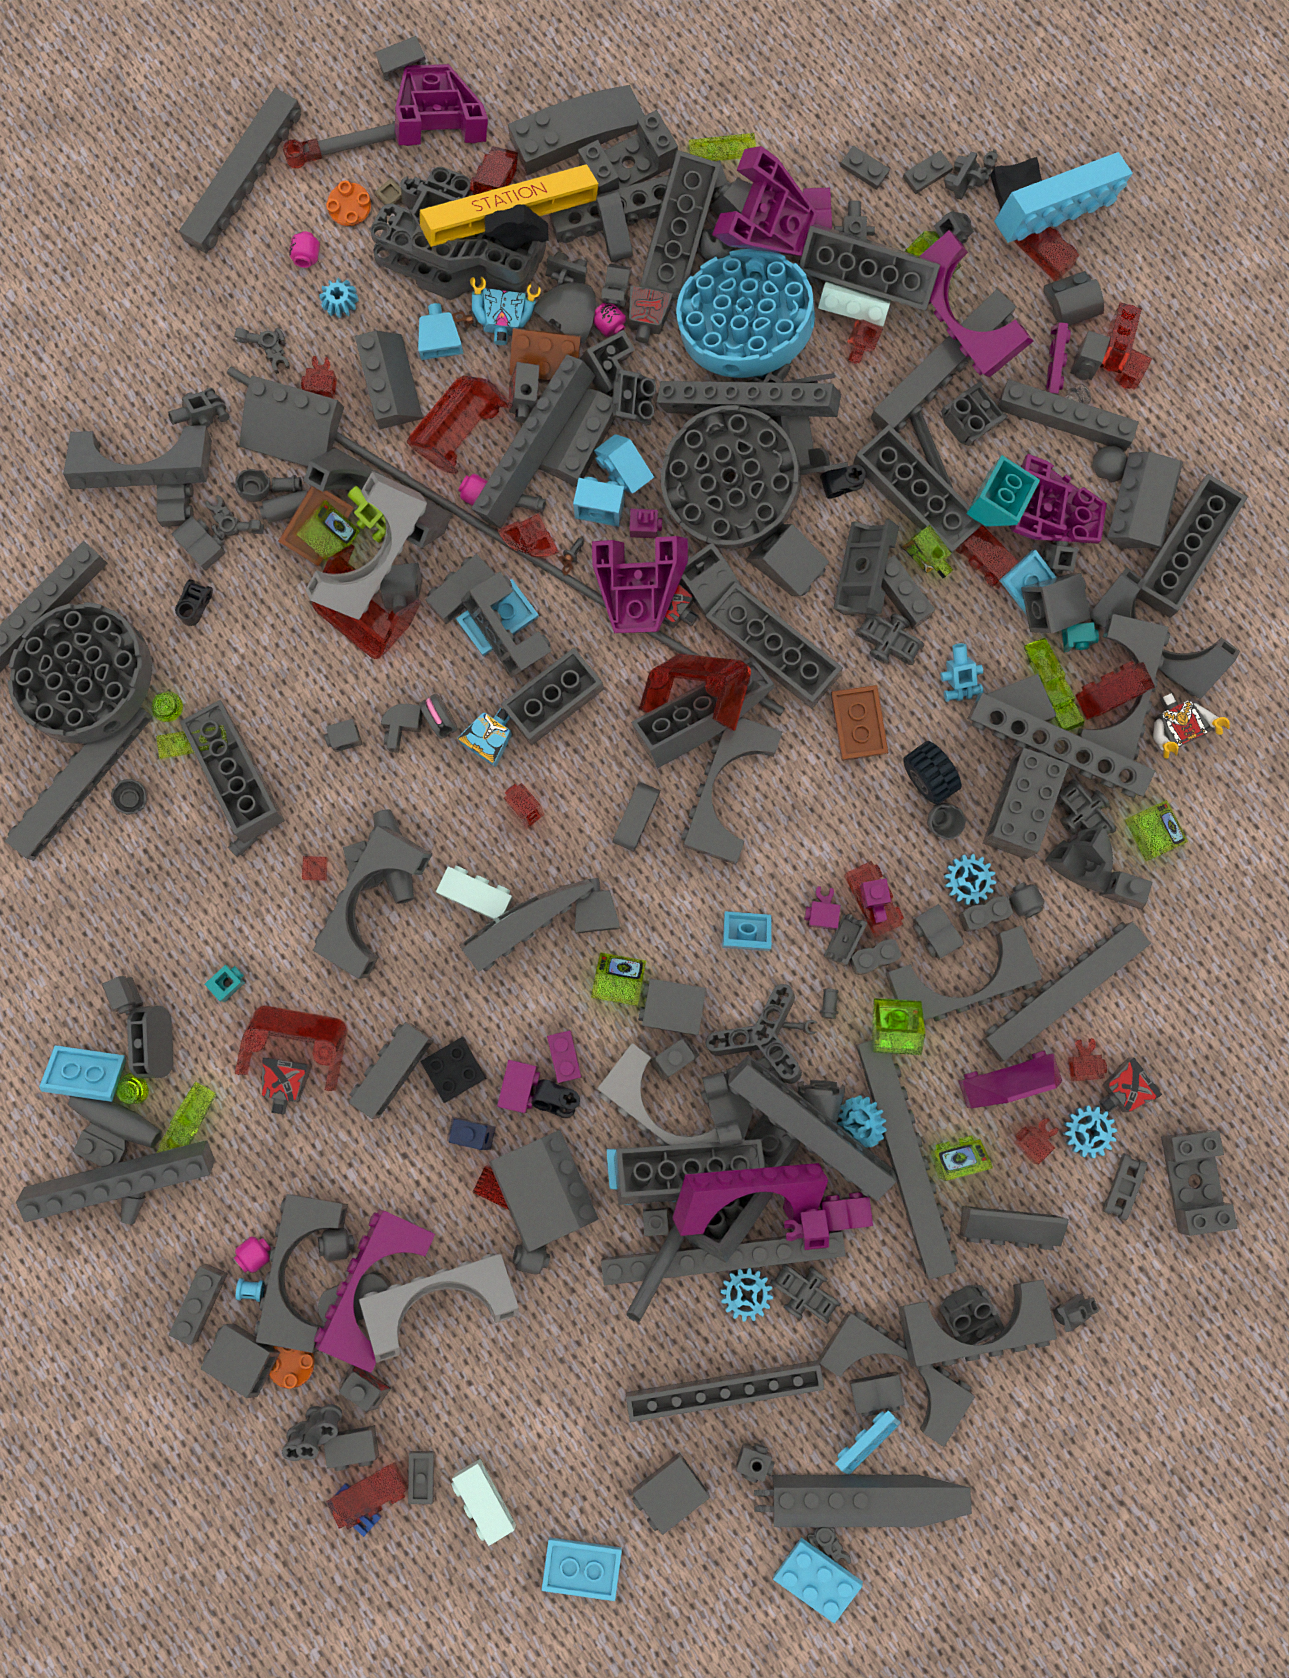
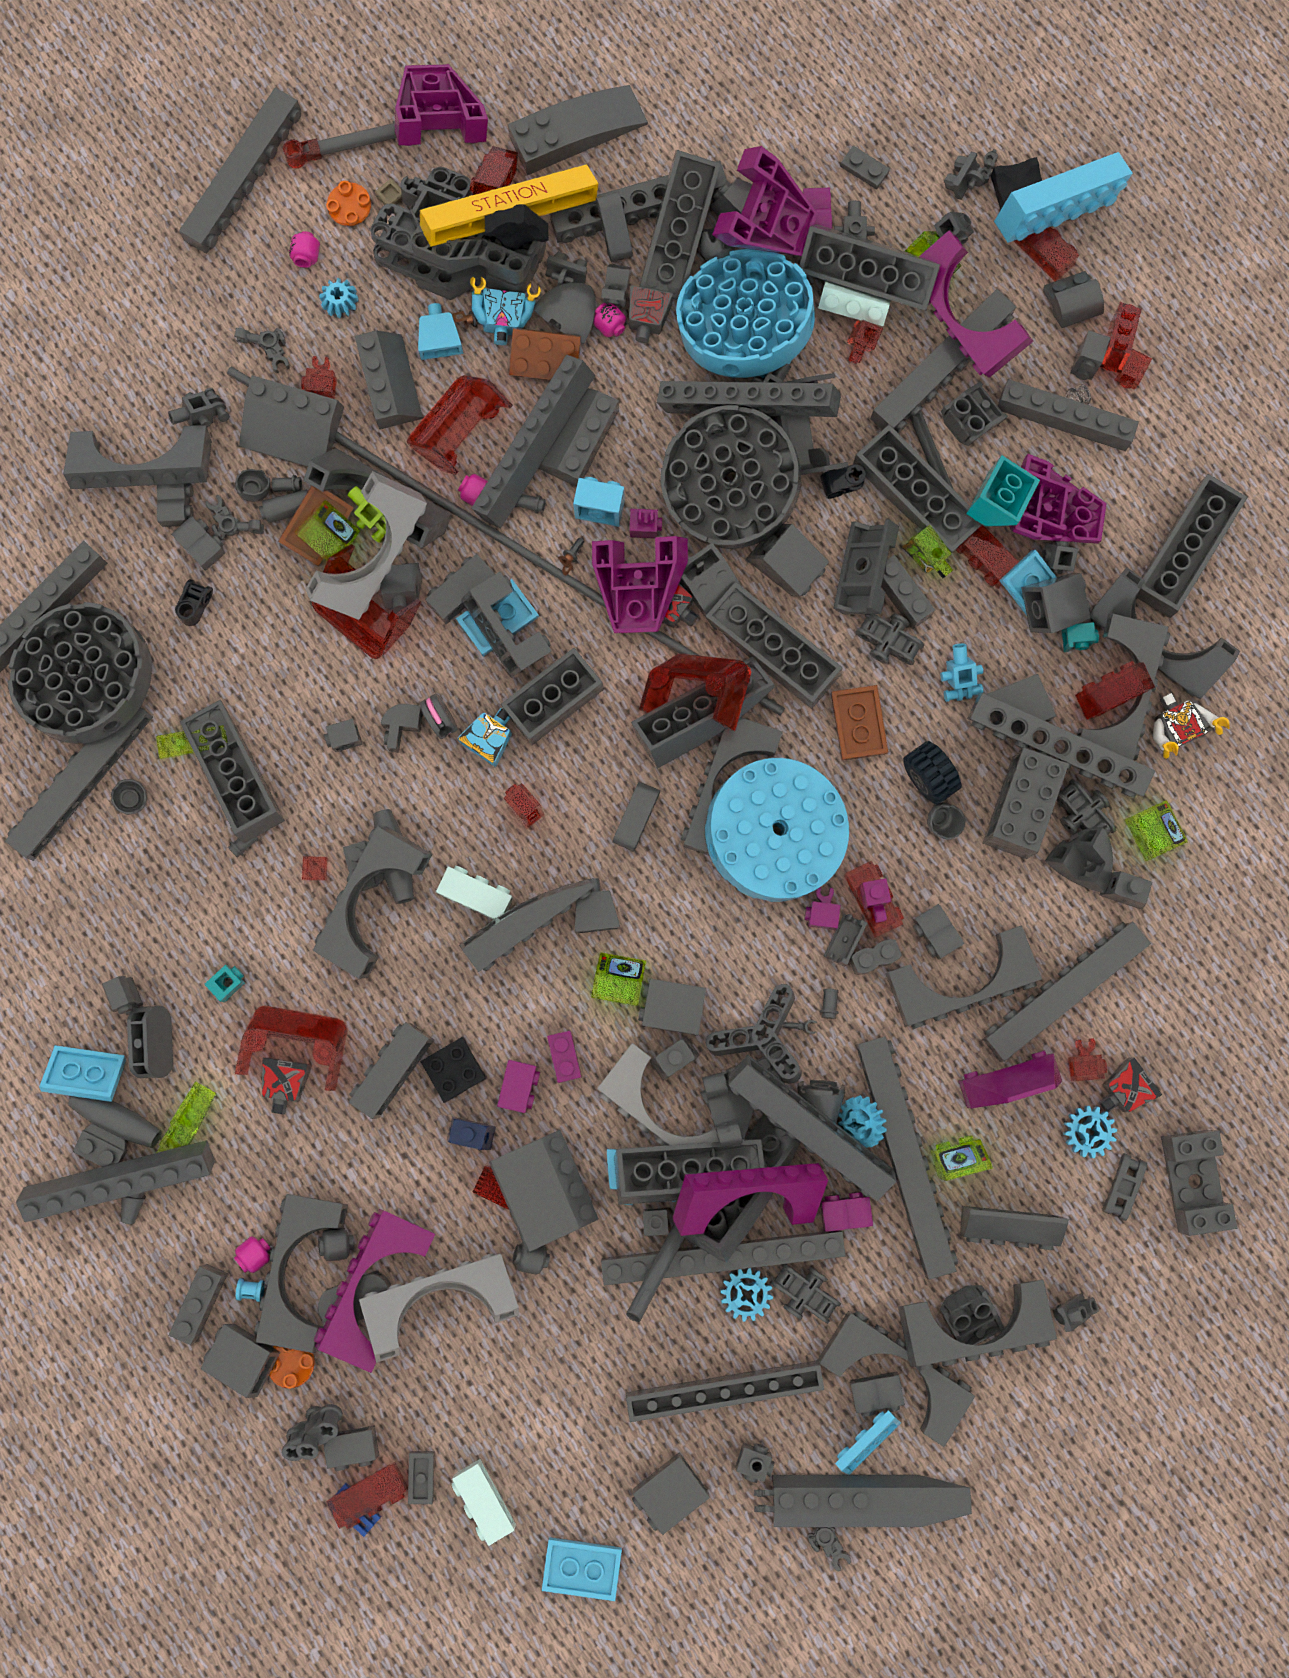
(132, 1089): clear neon green cone -> none
(171, 709): clear neon green cone -> none
(363, 1388): dark grey torso -> none
(399, 56): dark grey hinge -> none
(523, 390): dark grey torso -> none
(529, 537): clear red brick -> none
(553, 1099): black piece -> none
(605, 359): dark grey brick -> none
(623, 463): medium azure brick -> none
(633, 397): dark grey slope -> none
(649, 149): dark grey plate -> none
(722, 147): clear neon green tile -> none
(747, 931): medium azure slope -> none
(798, 803): none -> medium azure brick
(812, 1229): magenta brick -> none
(817, 1580): medium azure plate -> none
(898, 1026): clear neon green slope -> none
(927, 172): dark grey plate -> none
(971, 888): medium azure gear -> none
(988, 913): dark grey brick -> none
(1026, 900): dark grey head -> none
(1034, 1142): clear red brick -> none
(1053, 679): clear neon green slope -> none
(1056, 350): magenta wing -> none
(1110, 463): dark grey hair -> none
(1144, 500): dark grey slope -> none

